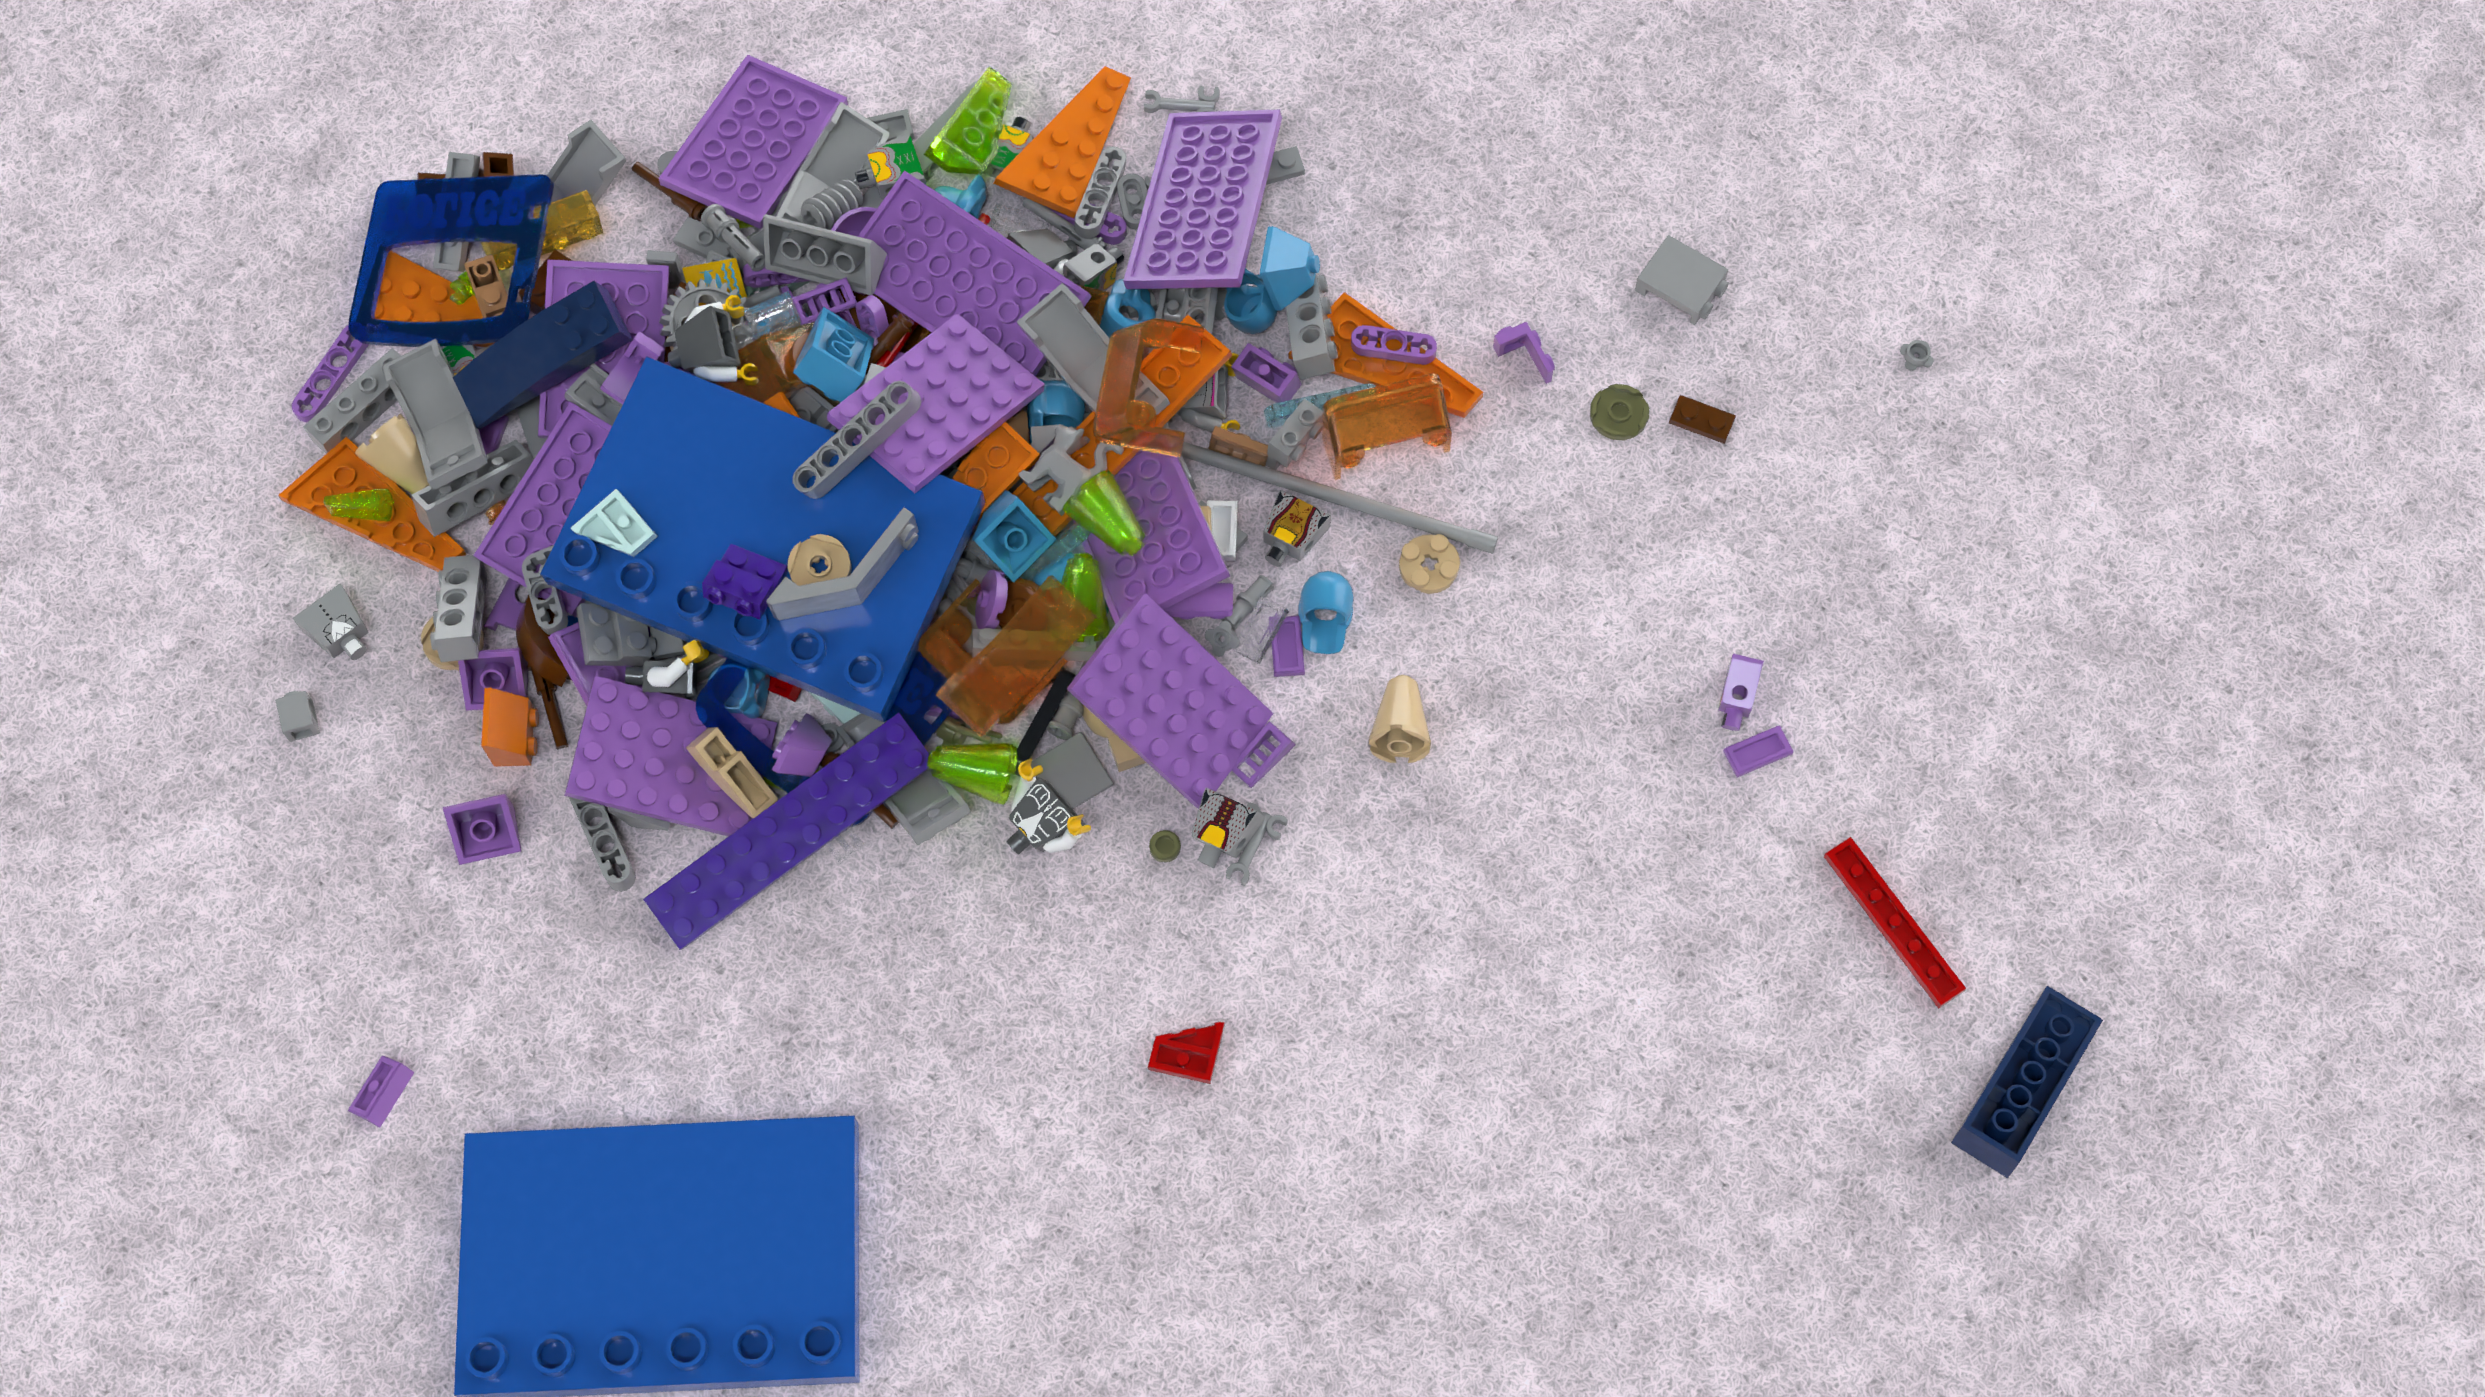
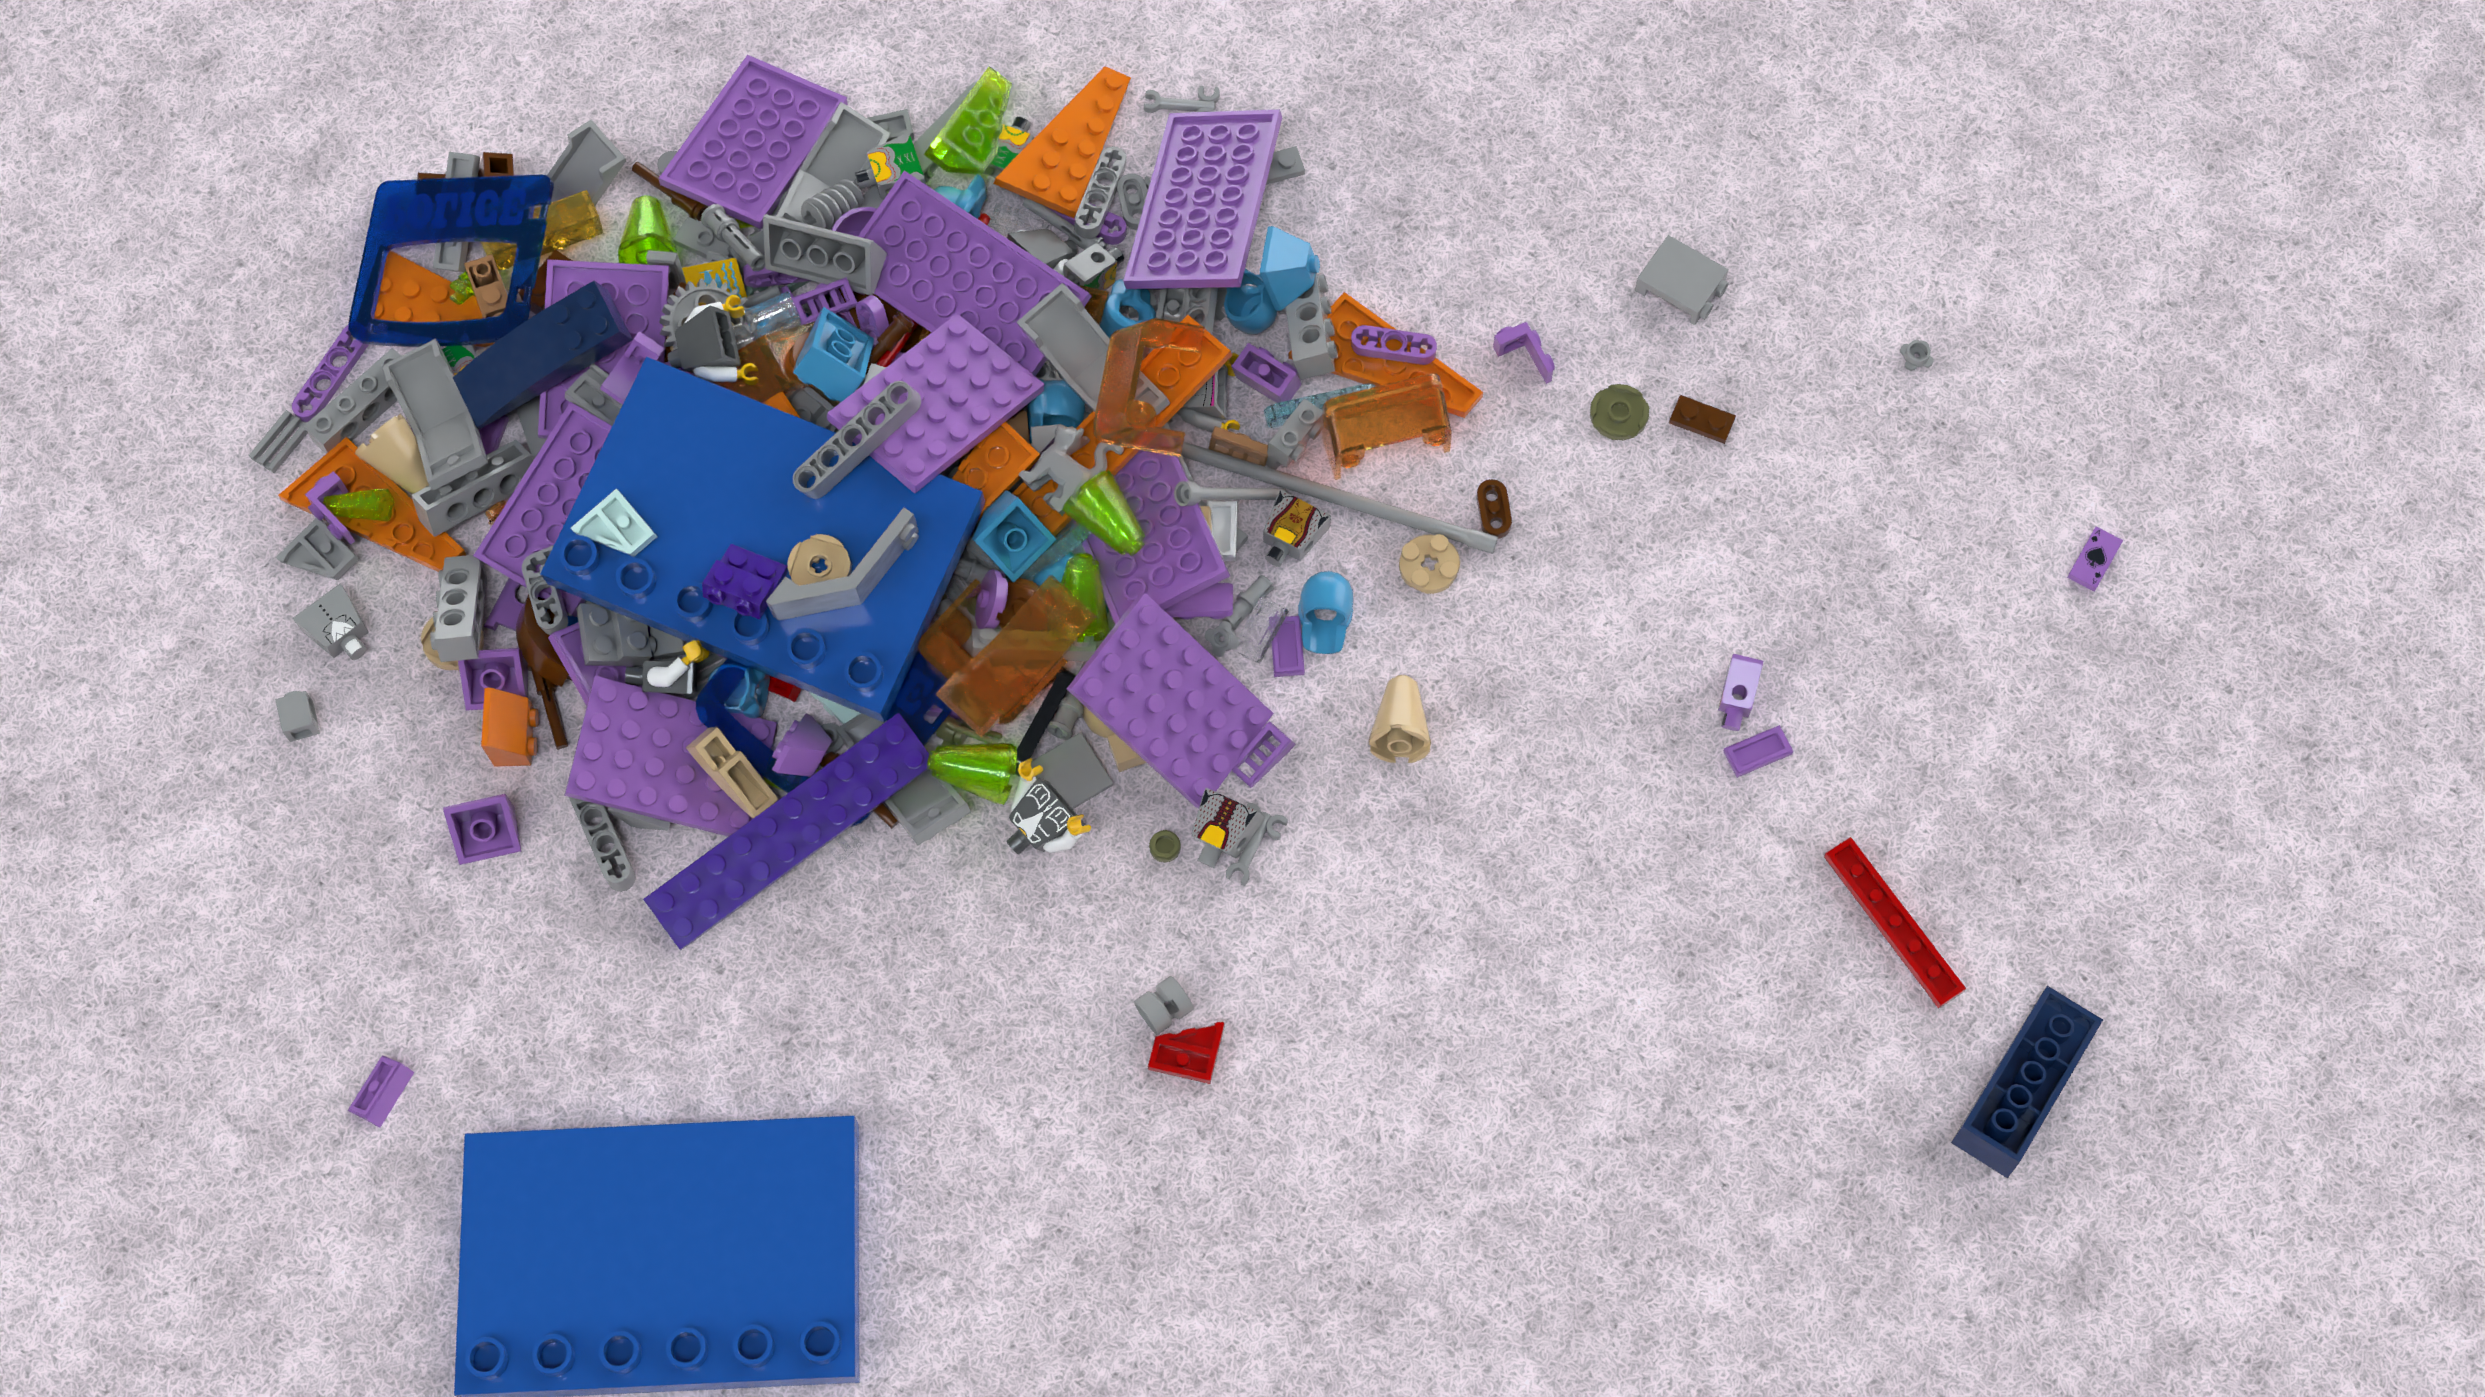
(271, 435): none -> light grey tile
(319, 552): none -> light grey wing
(328, 486): none -> medium lavender bracket
(645, 231): none -> clear neon green cone
(1156, 1013): none -> light grey wheel
(1189, 493): none -> light grey piece
(1494, 510): none -> reddish brown plate
(2095, 558): none -> medium lavender tile

